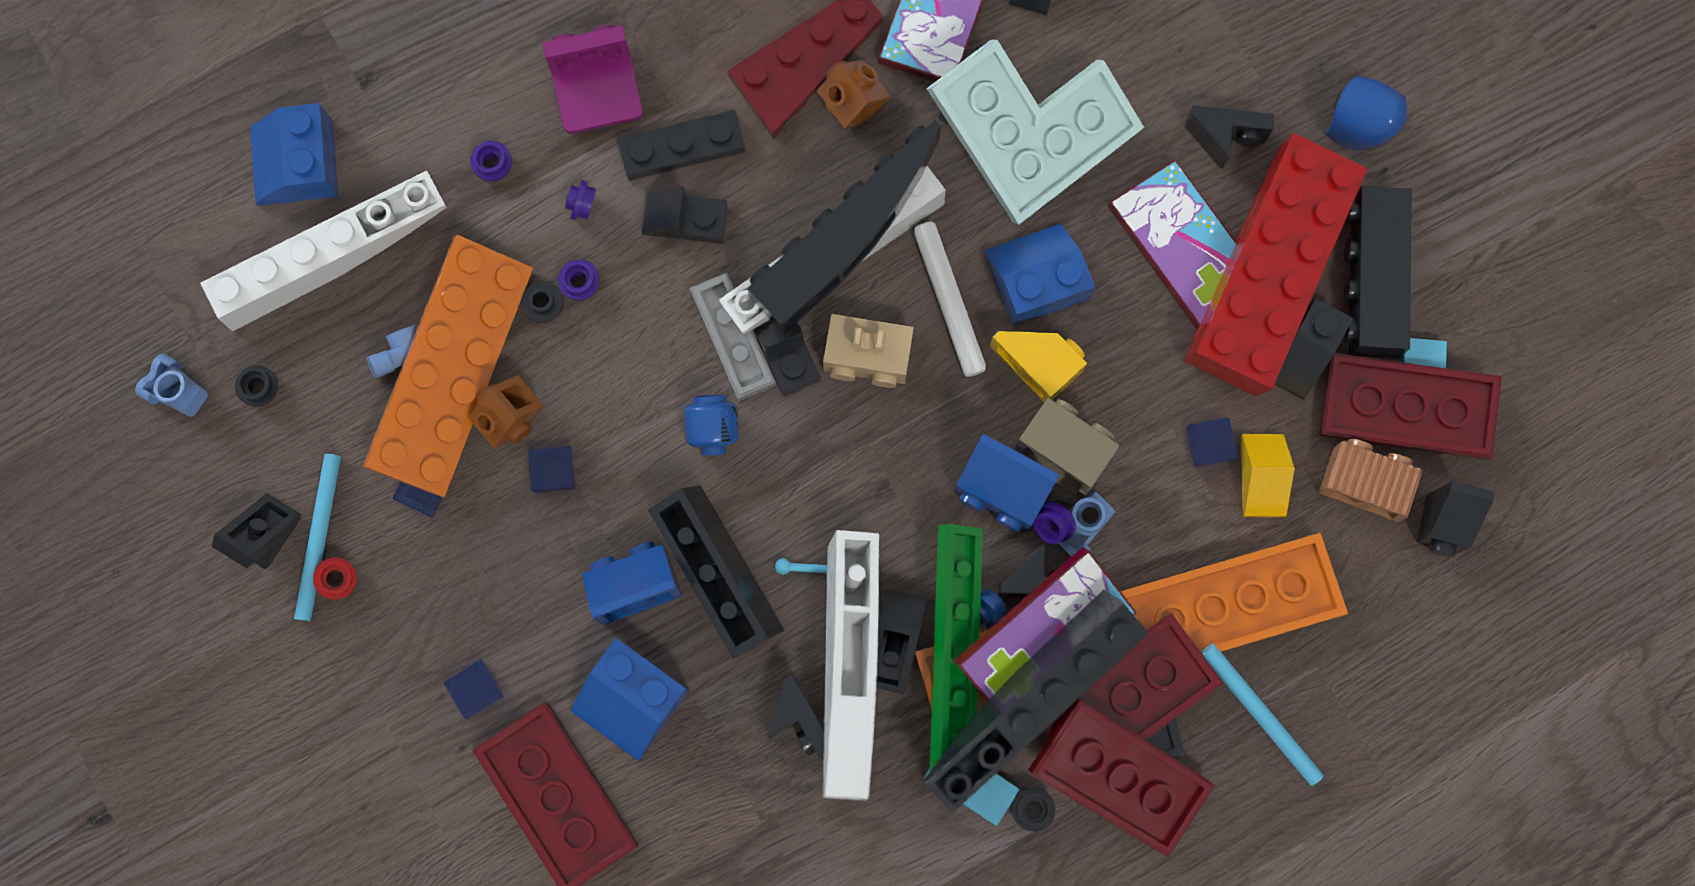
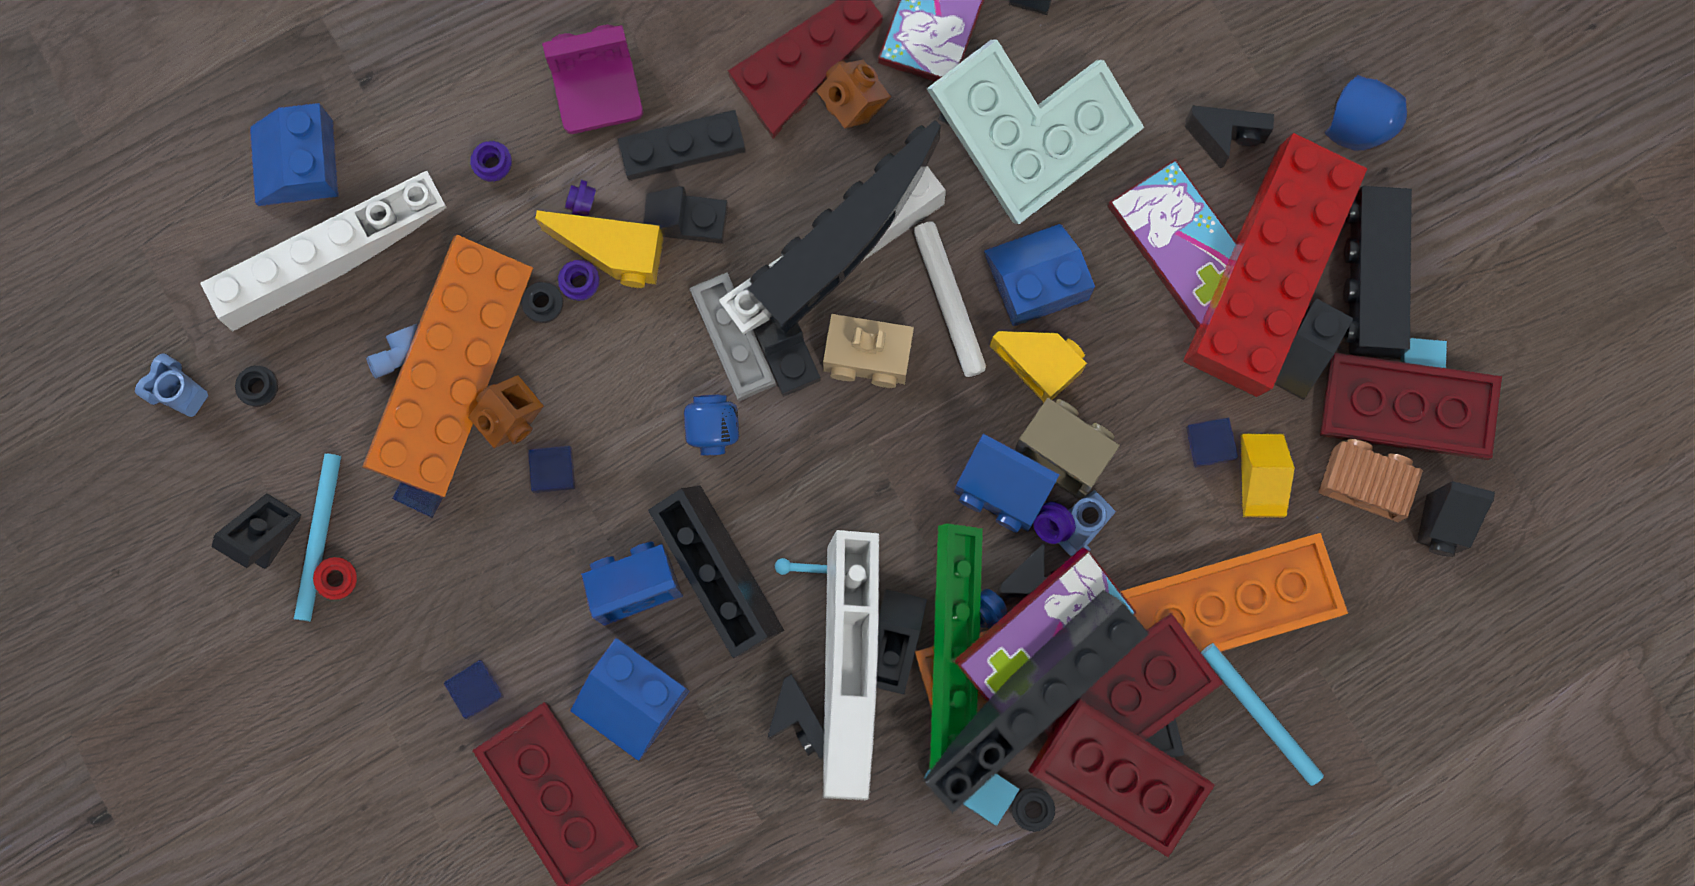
(616, 247): none -> yellow slope

